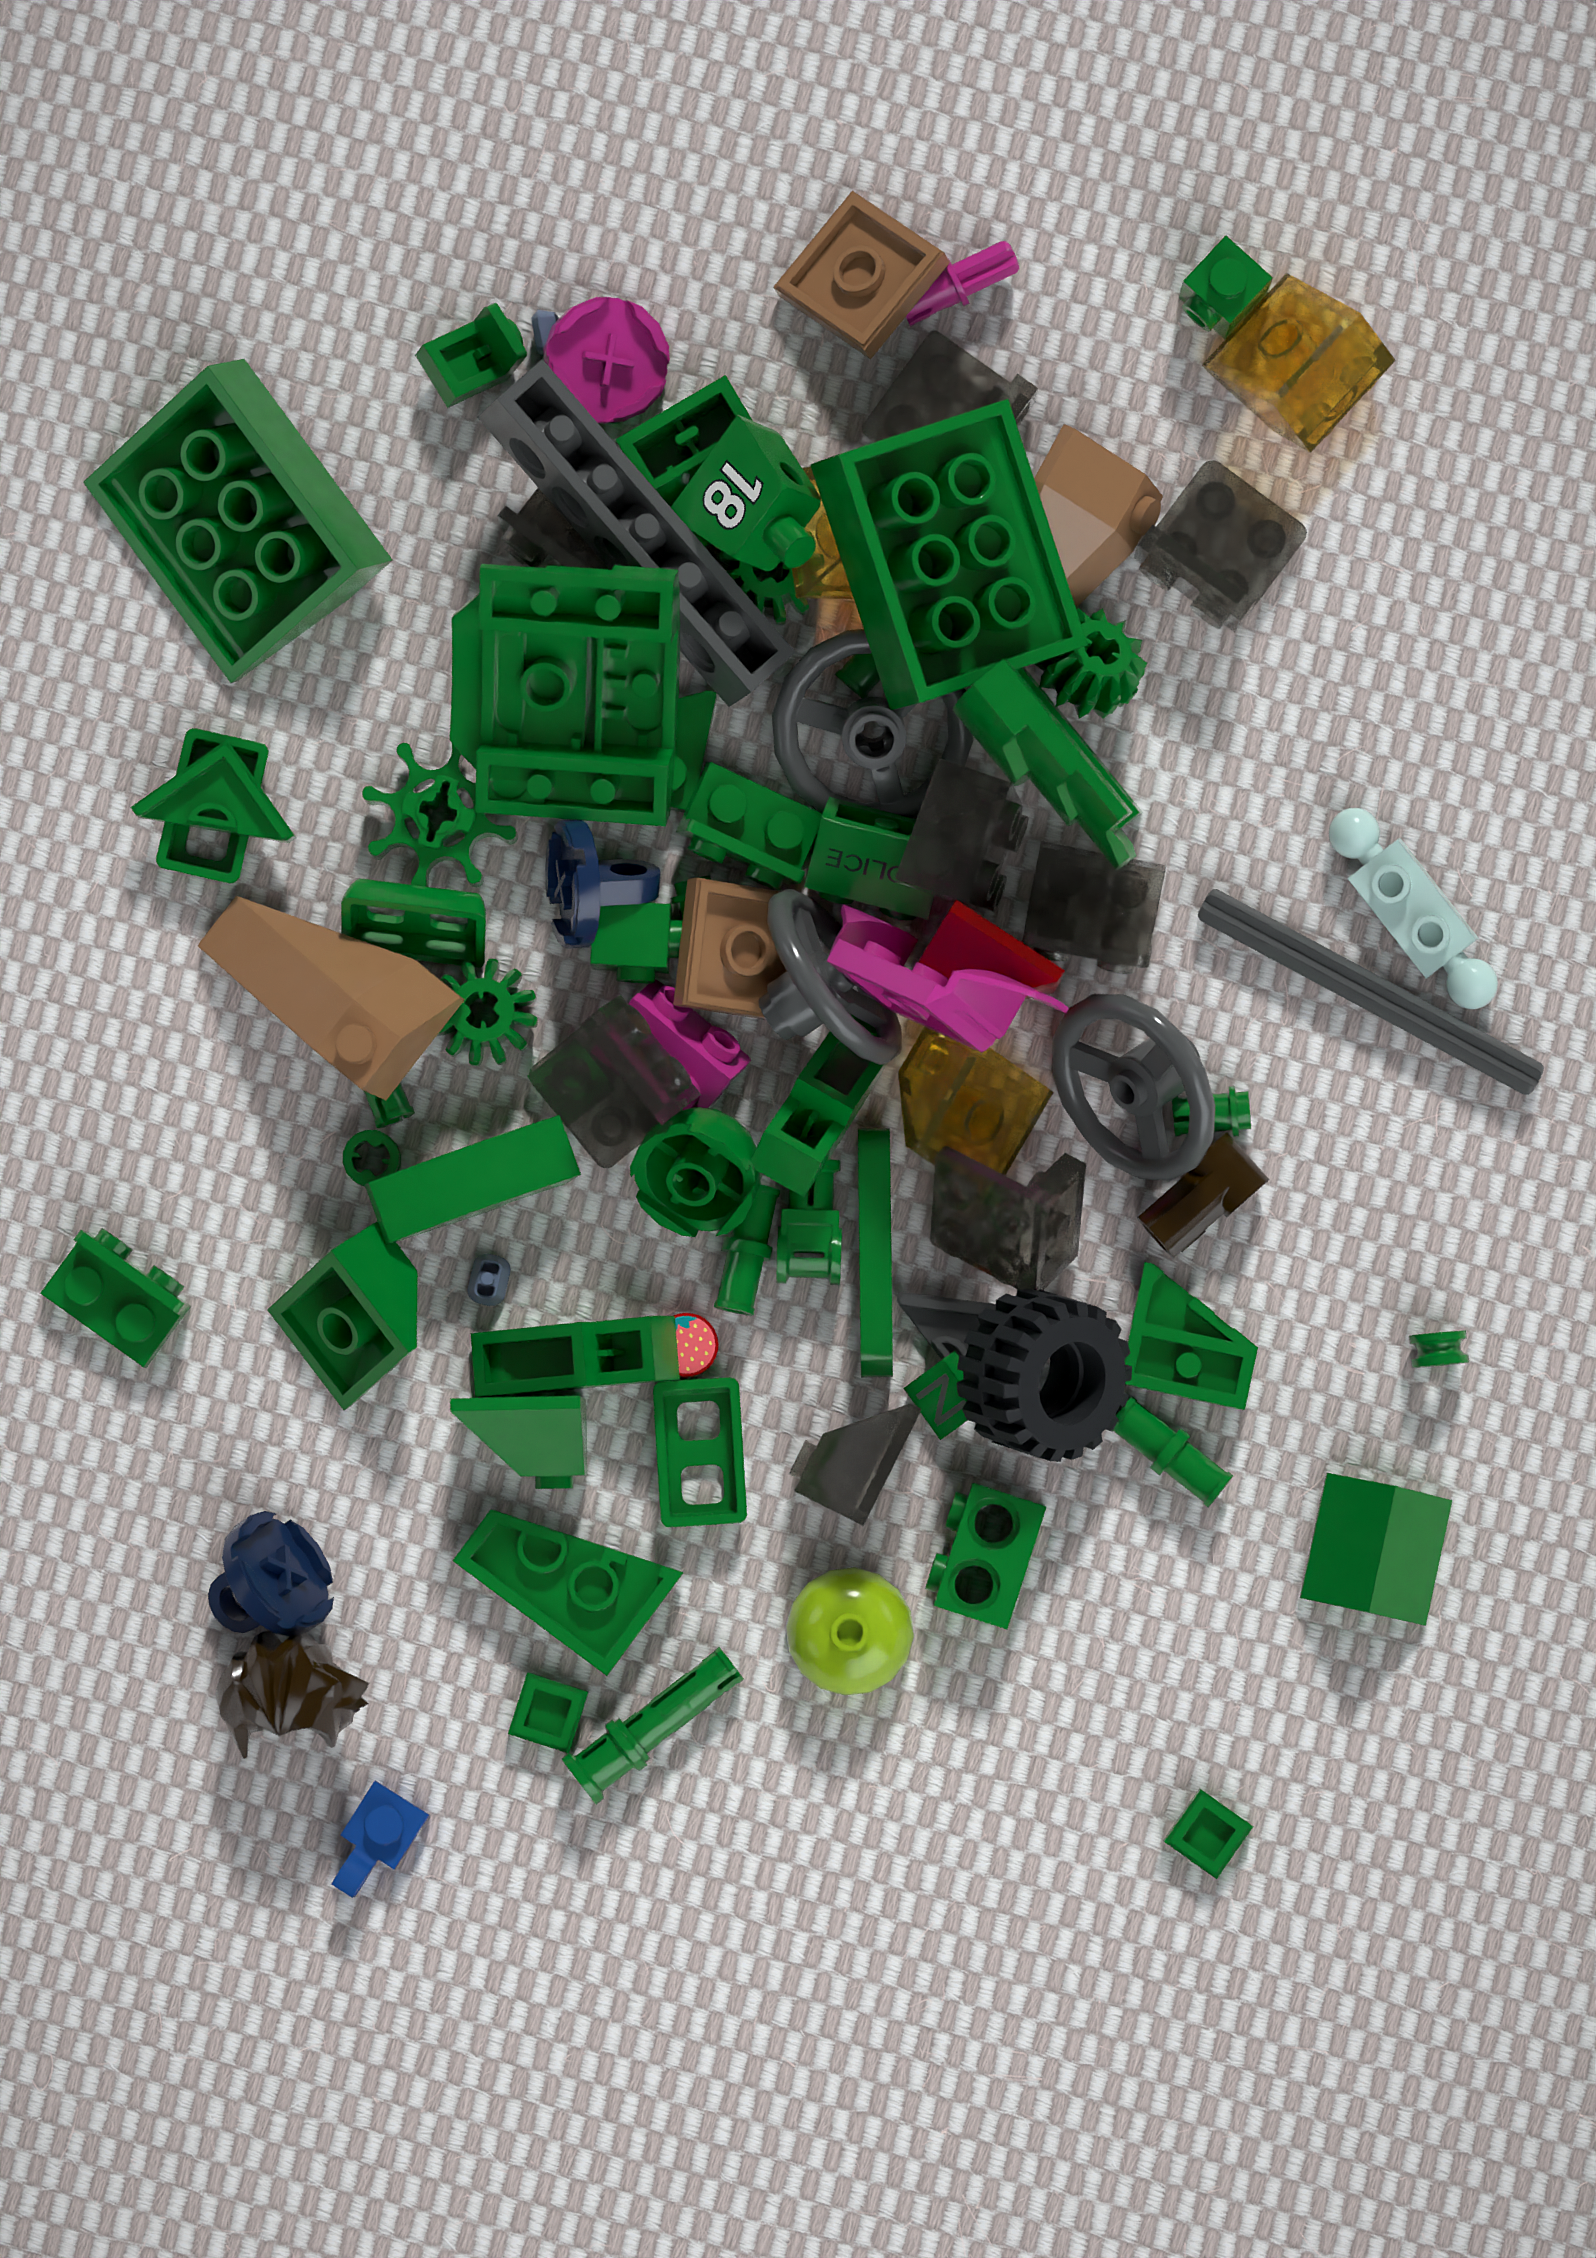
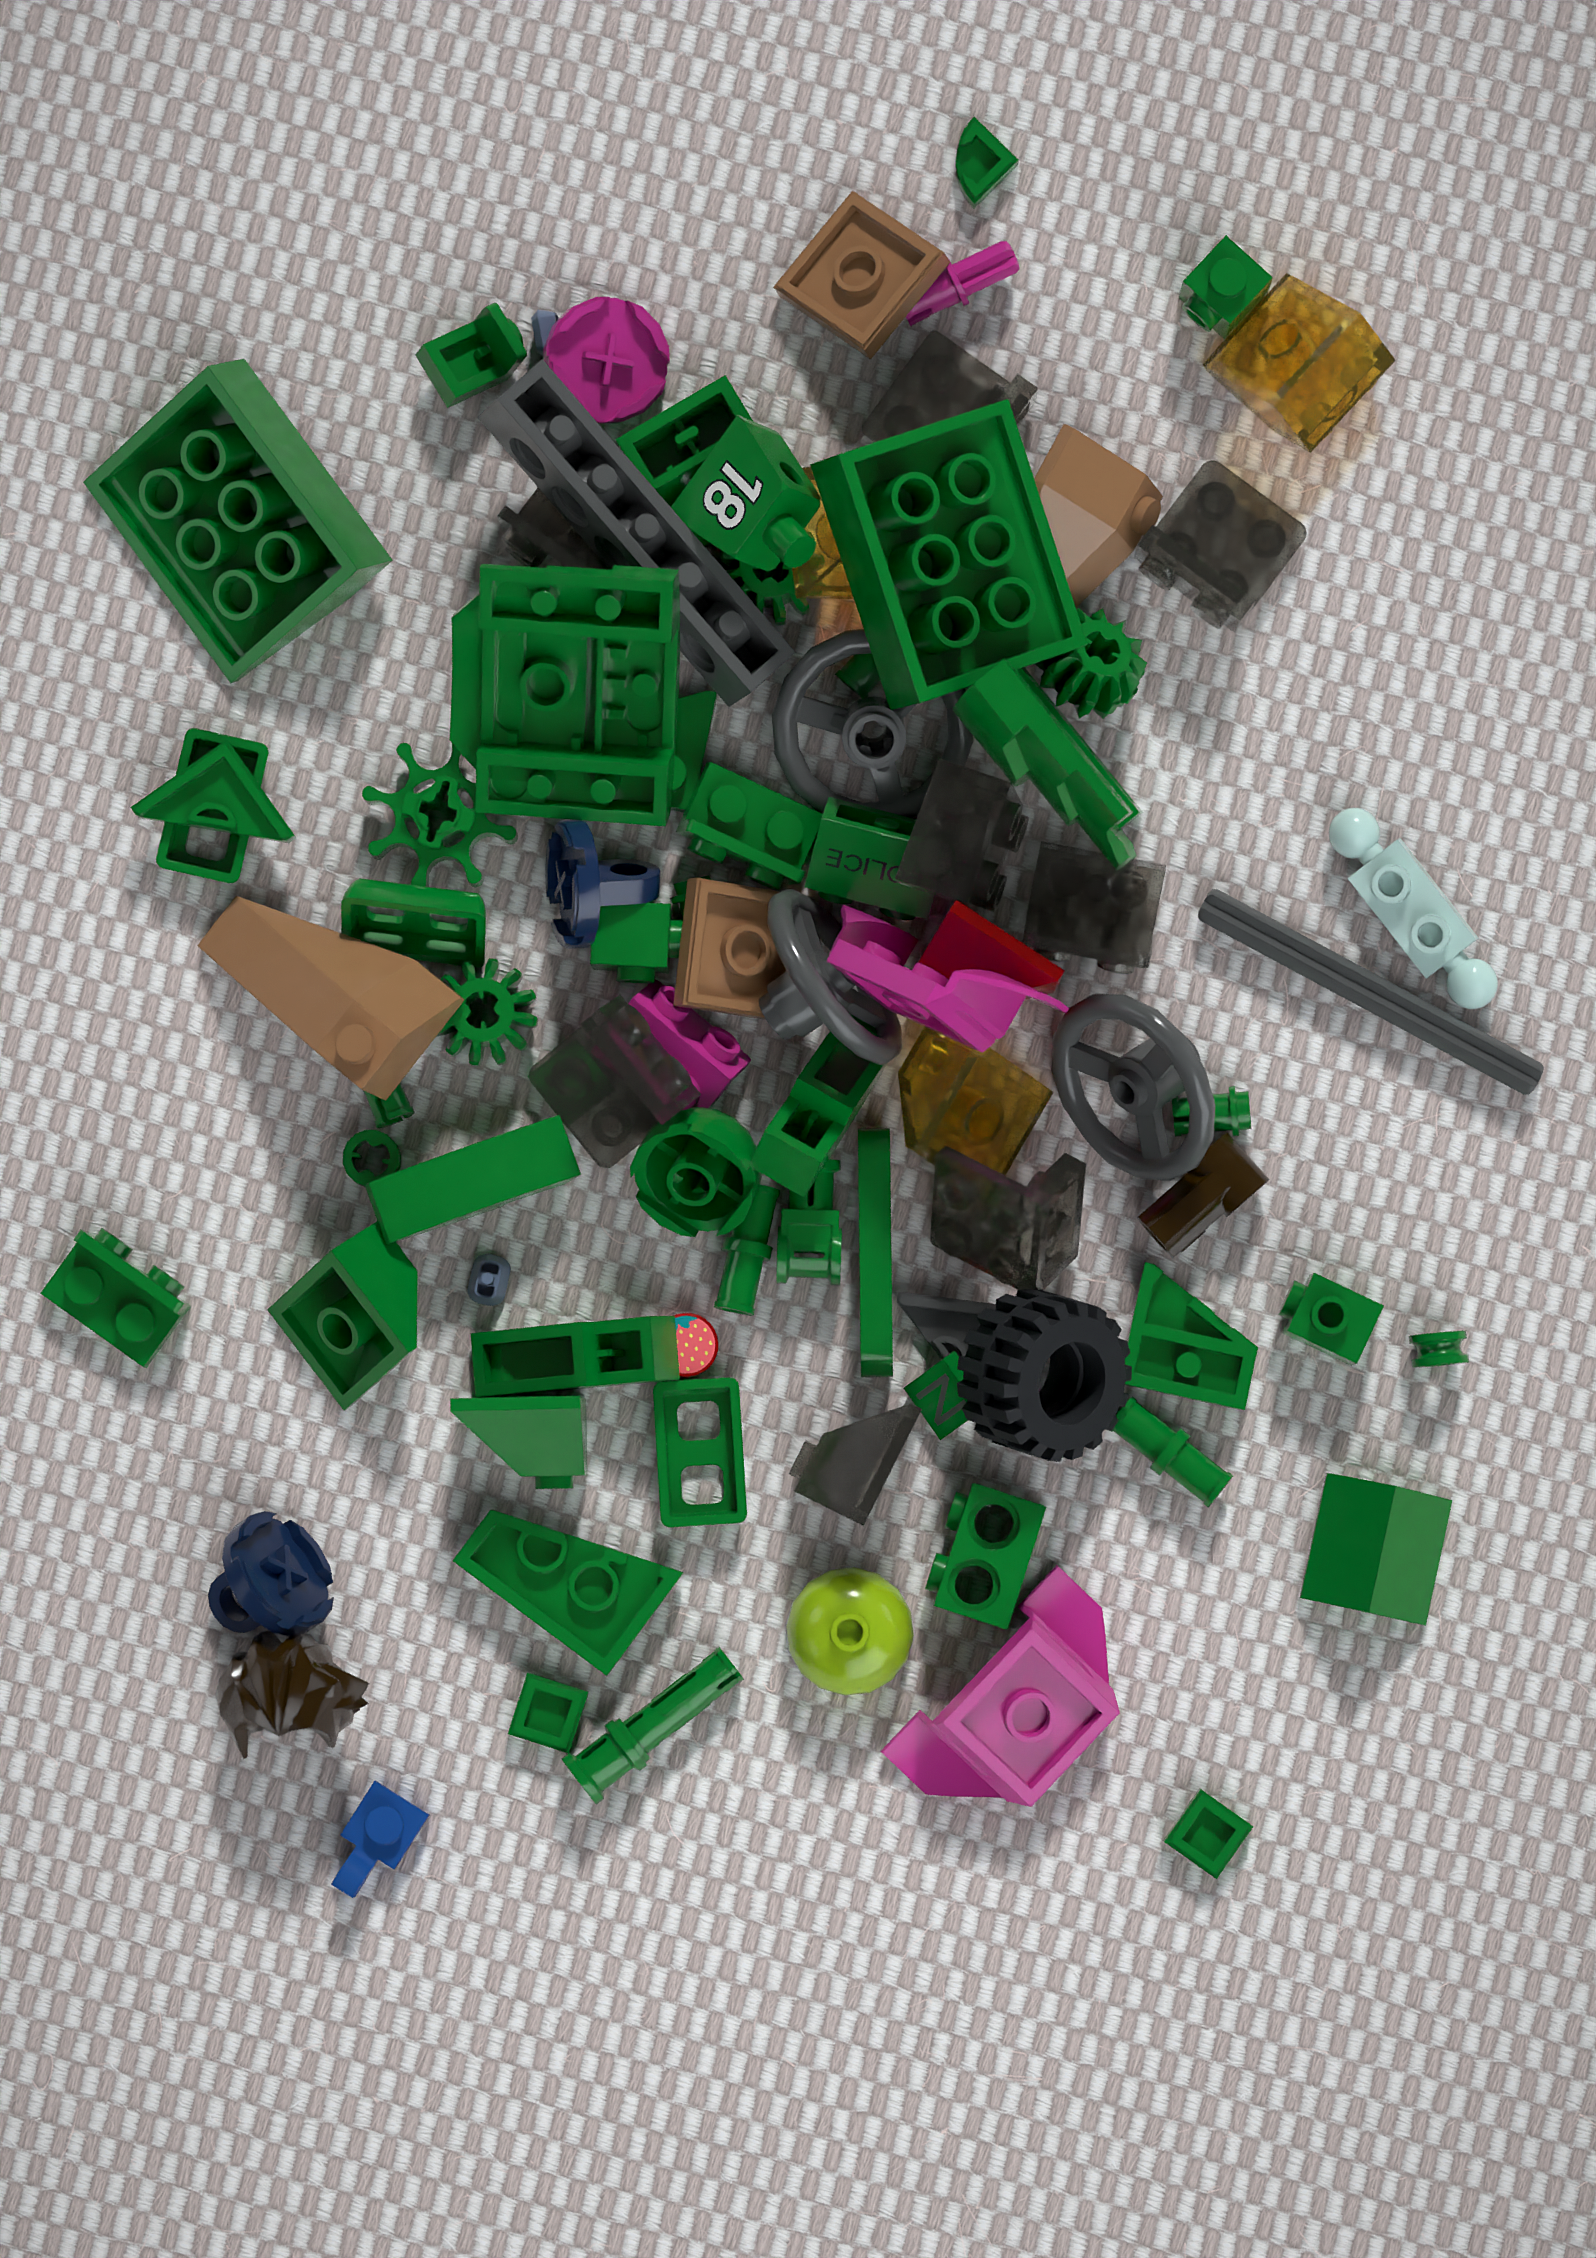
(981, 162): none -> green tile
(1023, 1710): none -> dark pink piece
(1329, 1317): none -> green brick

